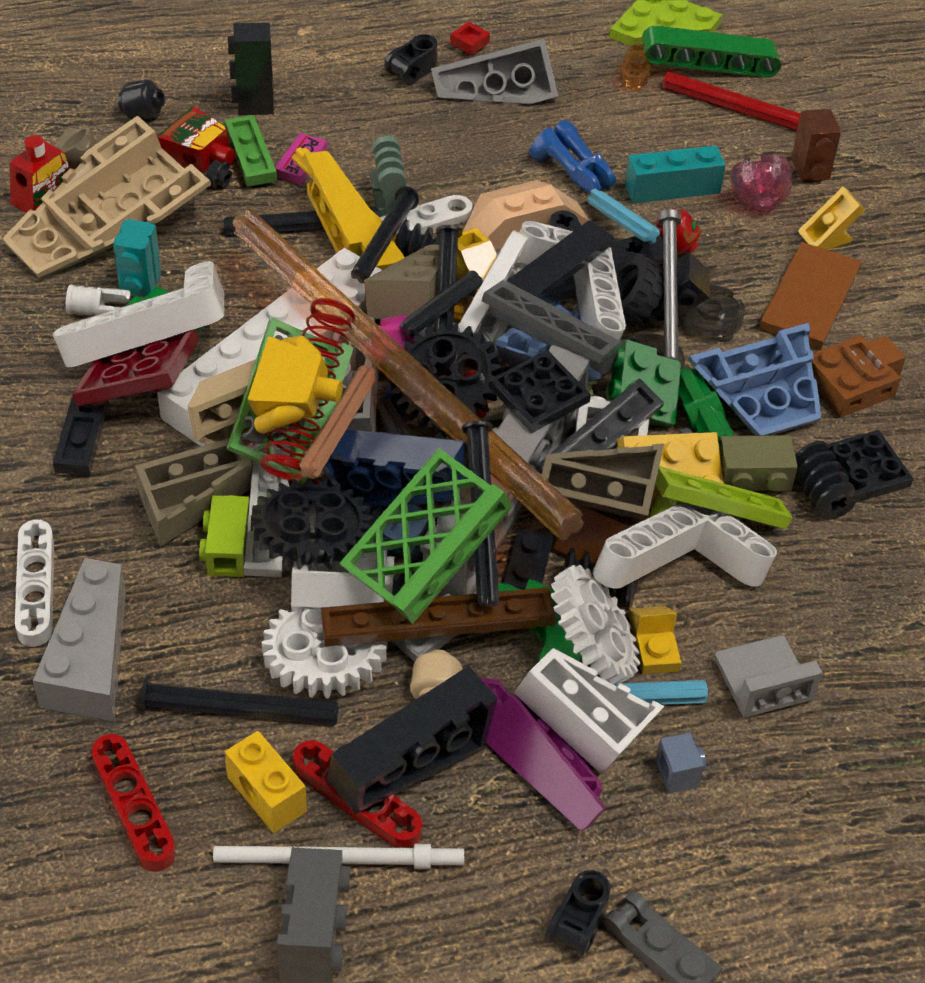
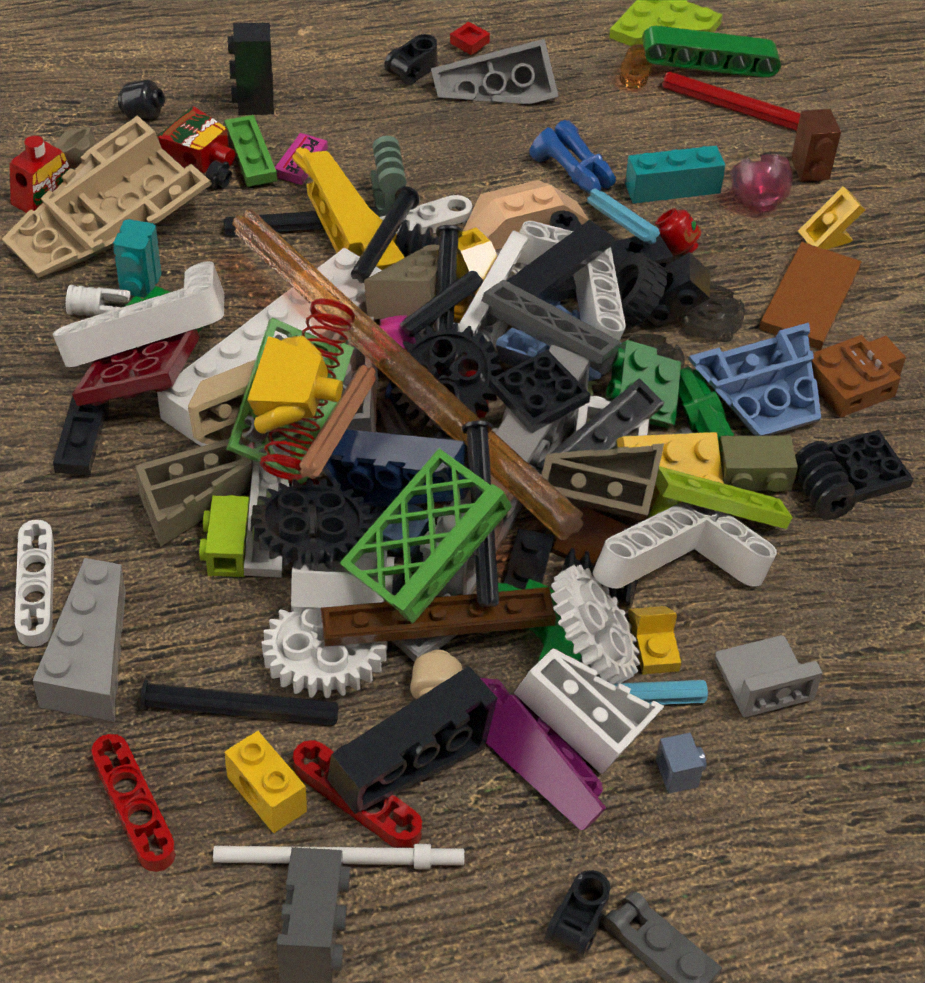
(669, 220): flat silver bar -> none

